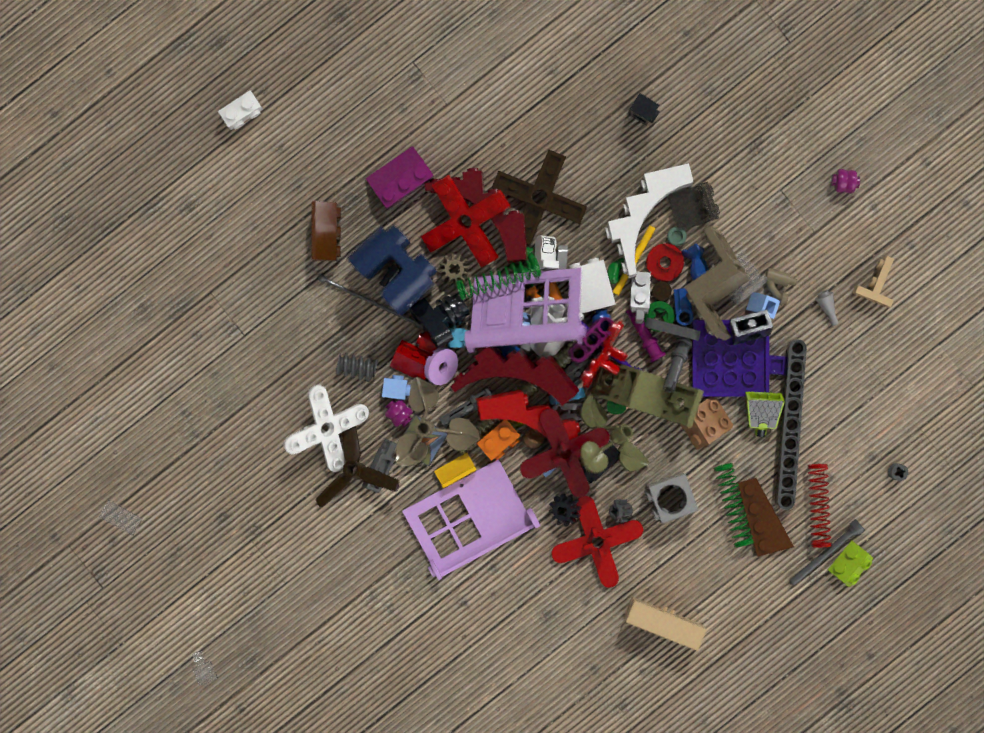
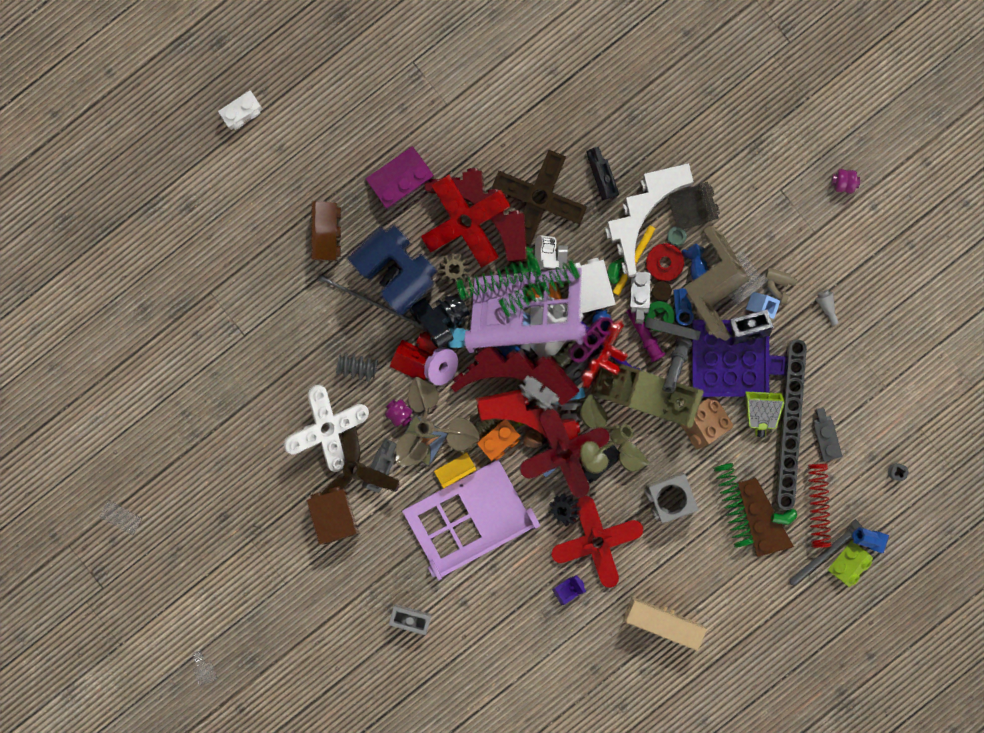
(332, 516): none -> reddish brown slope
(396, 387): light blue brick -> none
(410, 619): none -> light grey brick
(464, 409): dark grey pin -> none
(532, 390): none -> light grey hinge
(569, 589): none -> dark purple bracket
(574, 271): none -> green piece
(602, 174): none -> black hinge
(615, 408): green piece -> none
(621, 510): dark grey gear -> none
(644, 109): black brick -> none
(786, 518): none -> green arm
(826, 436): none -> dark grey hinge
(871, 539): none -> blue piece
(876, 284): tan bracket -> none

